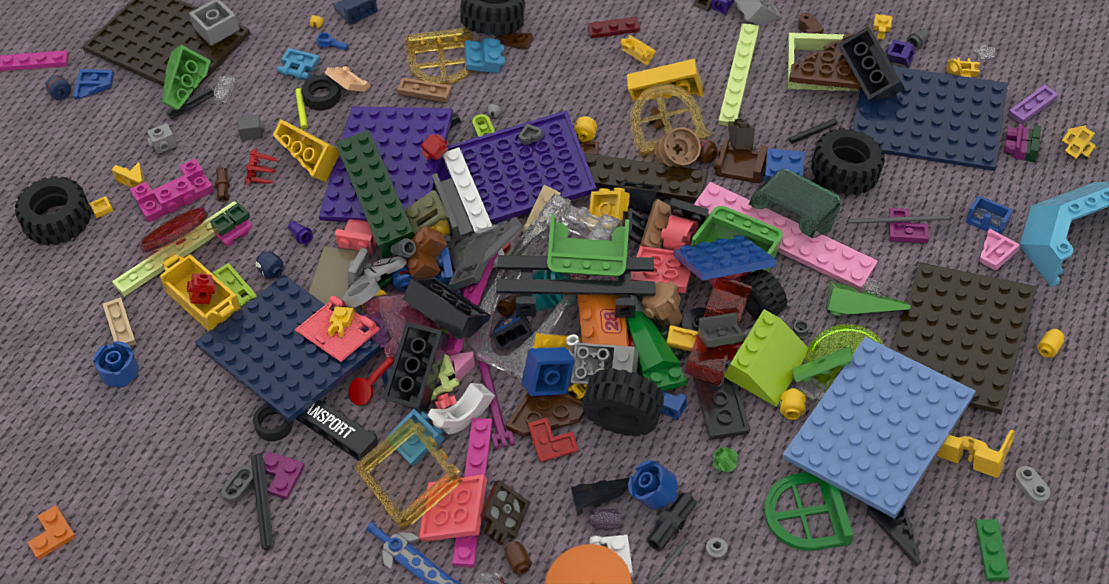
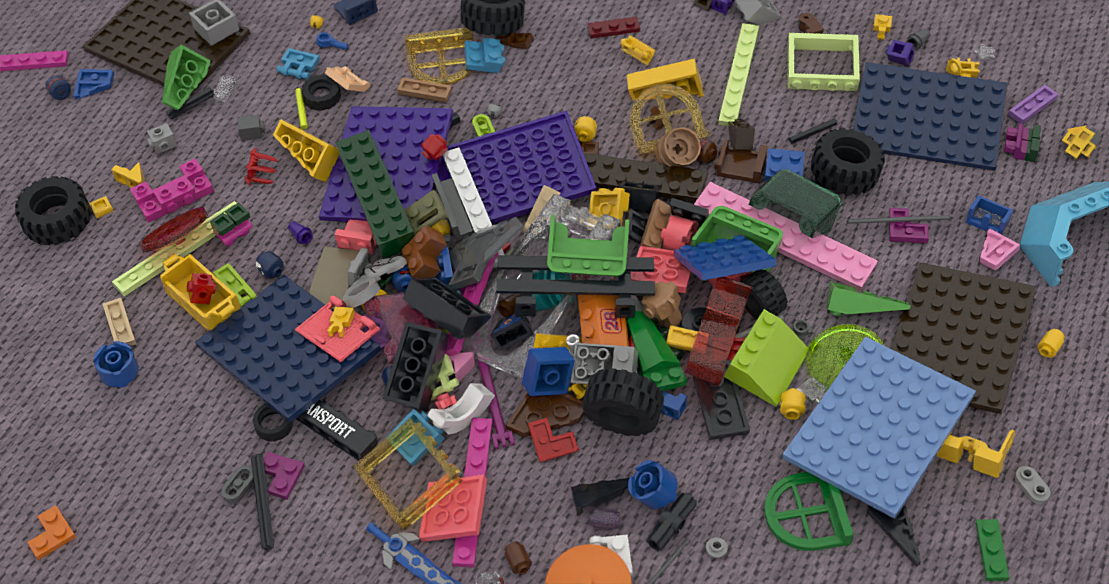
(222, 184): reddish brown pin -> none
(361, 389): red piece -> none
(404, 248): dark grey cone -> none
(503, 512): dark brown piece -> none
(530, 134): dark grey tile -> none
(720, 330): dark grey bracket -> none
(725, 459): bright green gear -> none
(823, 365): bright green tile -> none
(825, 68): reddish brown plate -> none
(871, 65): black slope -> none
(873, 285): clear plate -> none

